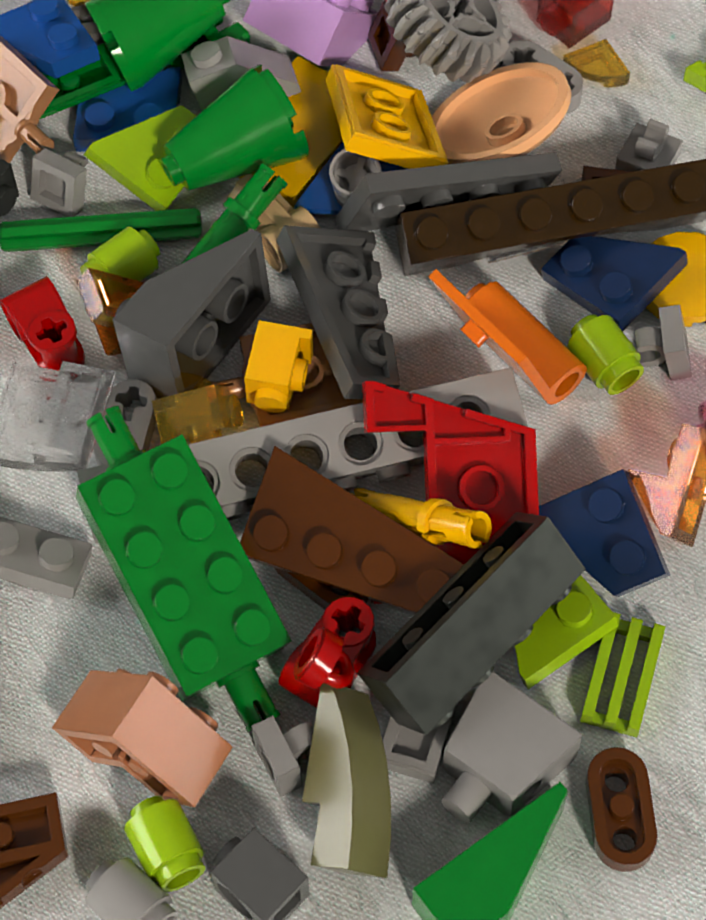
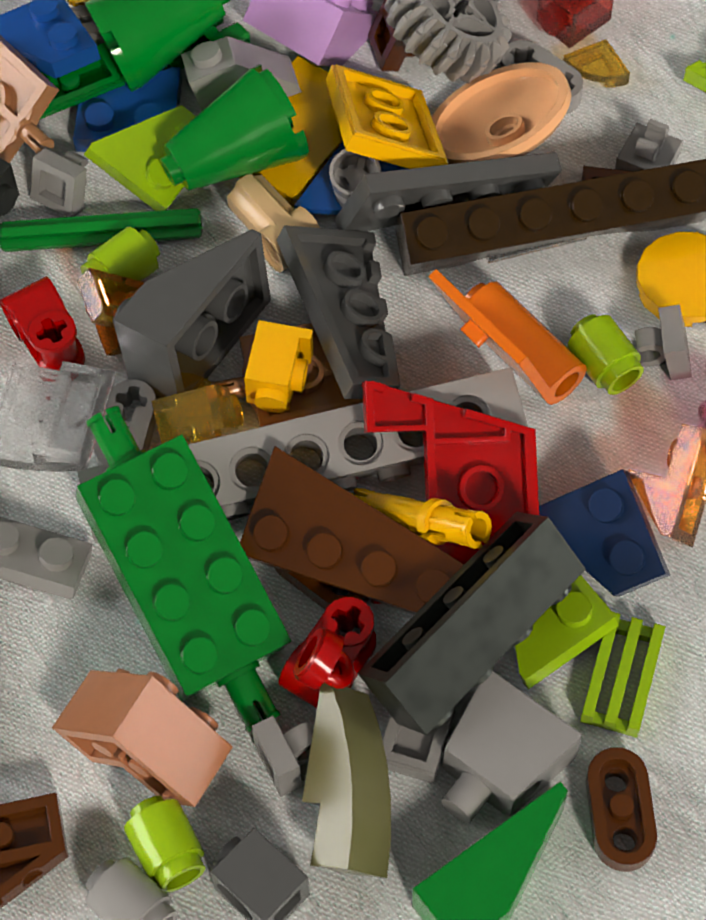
(242, 211): green pin -> none
(613, 274): dark blue wing -> none

